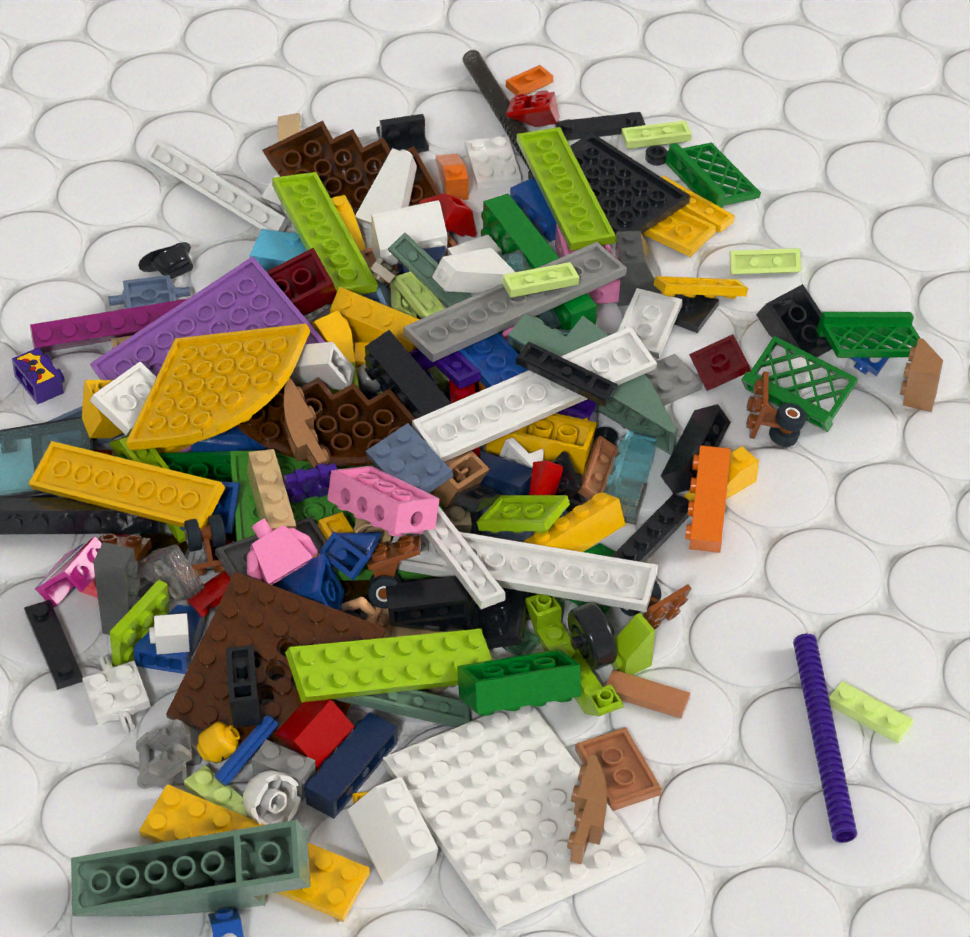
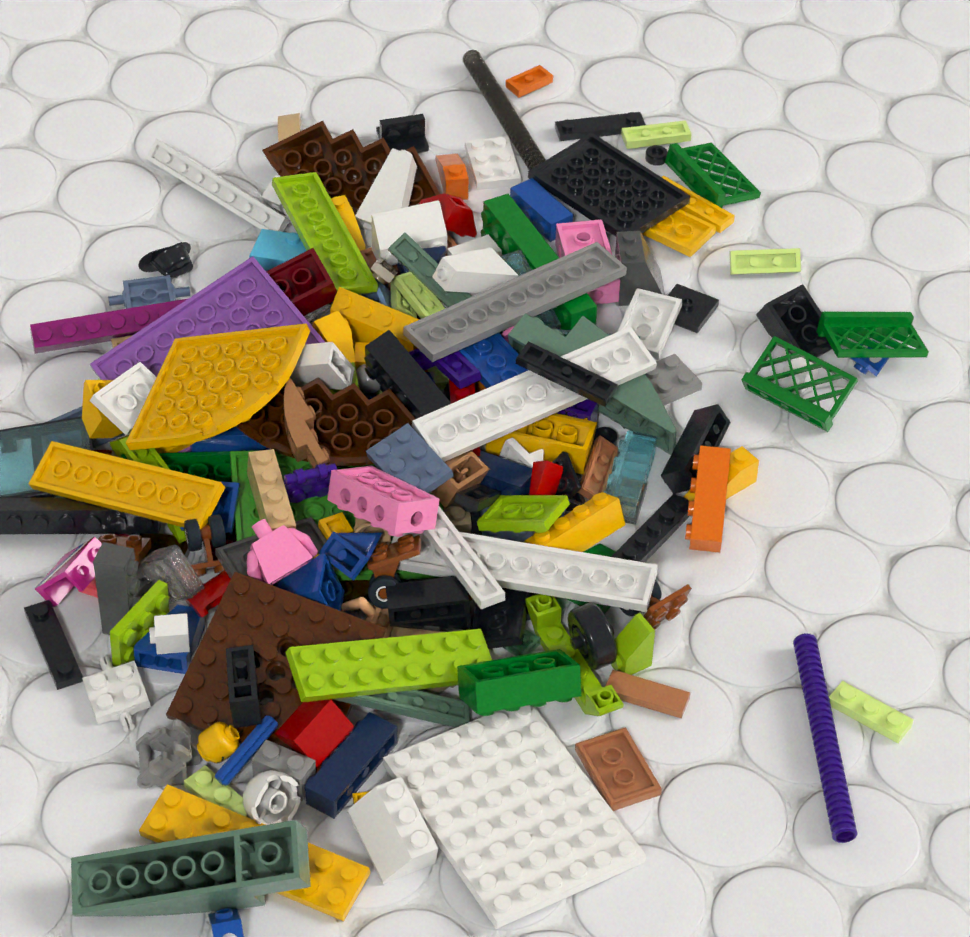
(38, 375): dark purple brick -> none
(534, 109): red slope -> none
(540, 279): yellowish green plate -> none
(565, 188): lime plate -> none
(590, 808): medium nougat slope -> none
(700, 286): yellow plate -> none
(720, 362): dark red plate -> none
(783, 423): plate -> none
(921, 377): medium nougat slope -> none

